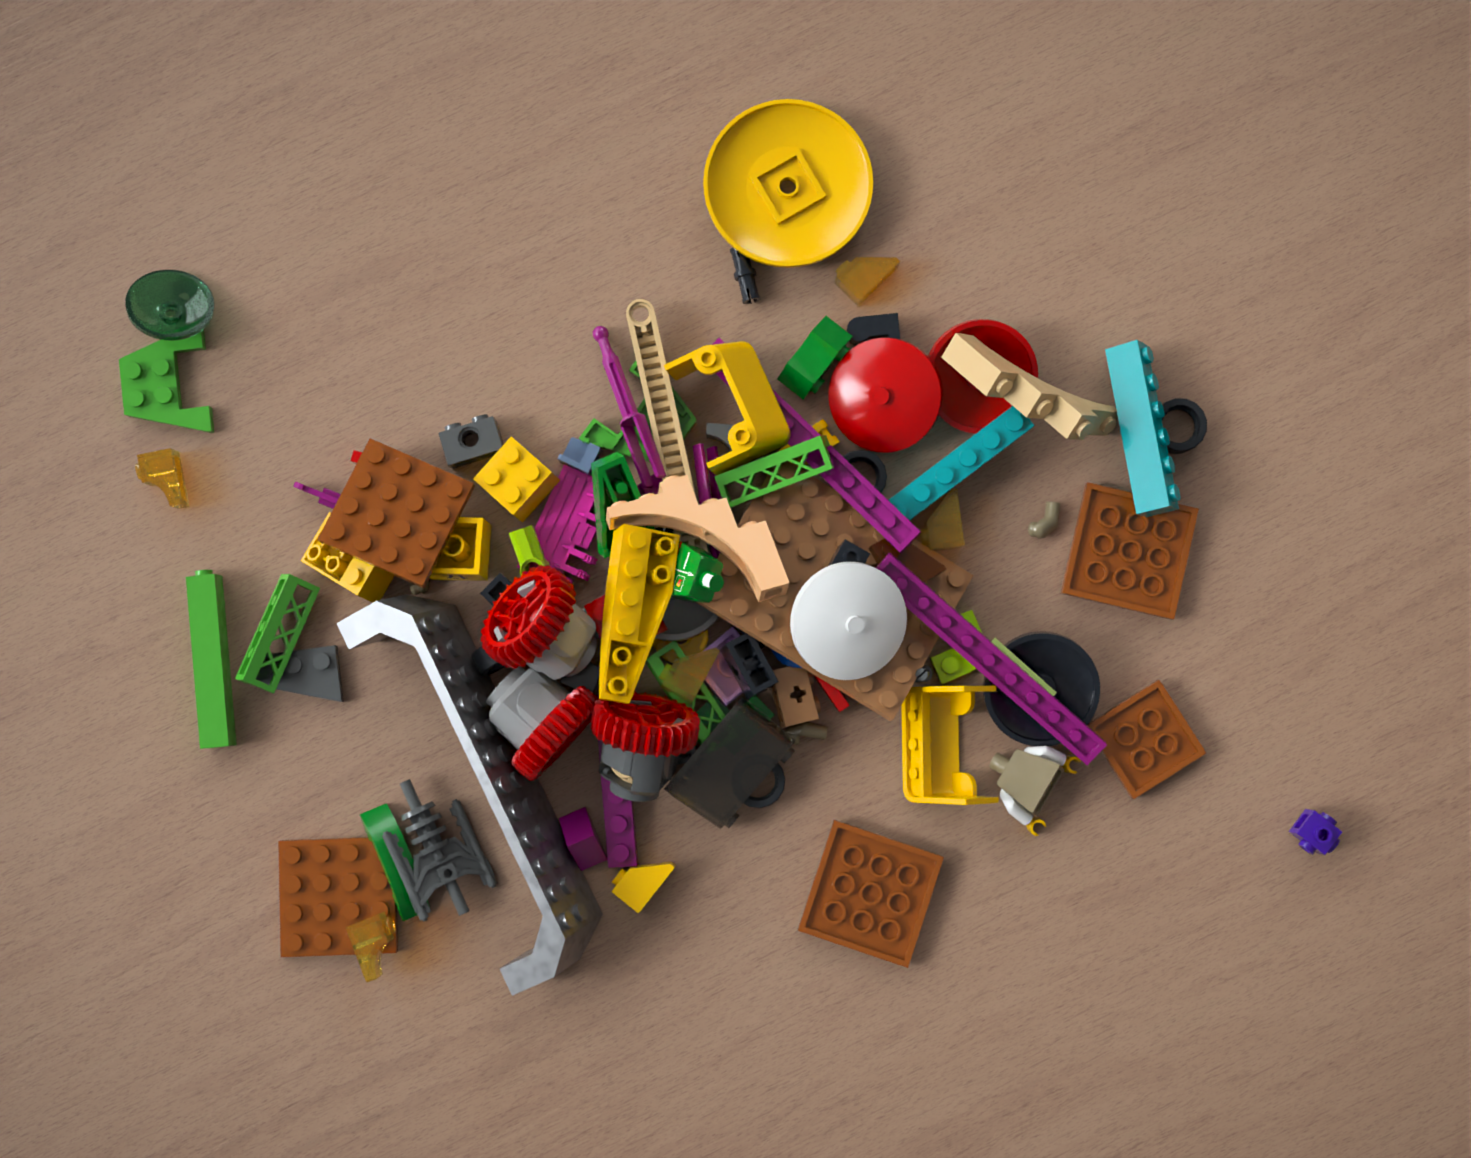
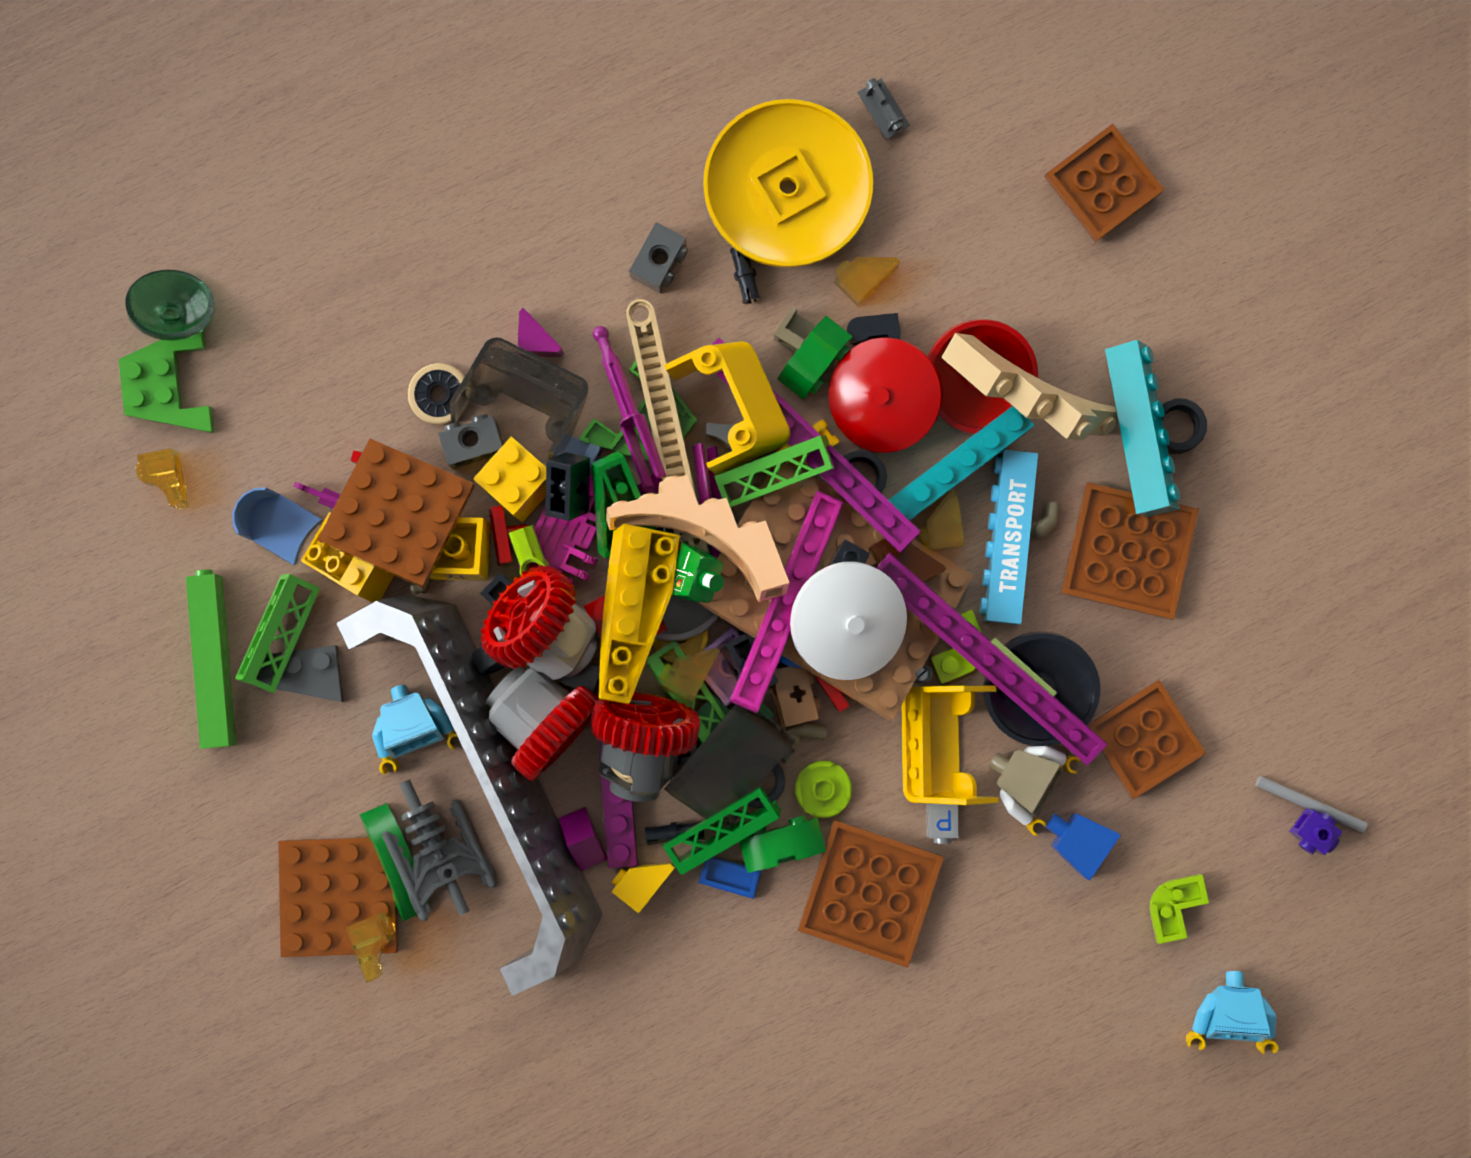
(273, 522): none -> medium blue piece
(409, 725): none -> medium azure torso
(421, 388): none -> black wheel
(501, 535): none -> red tile
(529, 380): none -> clear smoke windscreen
(535, 338): none -> magenta slope
(567, 486): none -> black brick
(659, 241): none -> dark grey brick
(663, 834): none -> black pin
(725, 836): none -> green fence
(729, 877): none -> blue tile
(776, 623): none -> dark pink tile
(782, 844): none -> green brick
(793, 330): none -> dark tan panel
(823, 789): none -> lime tile
(883, 108): none -> dark grey hinge
(941, 822): none -> light grey brick
(1009, 537): none -> medium azure brick
(1081, 842): none -> blue torso
(1104, 182): none -> dark orange plate
(1167, 905): none -> lime plate
(1235, 1014): none -> medium azure torso
(1310, 803): none -> light grey bar

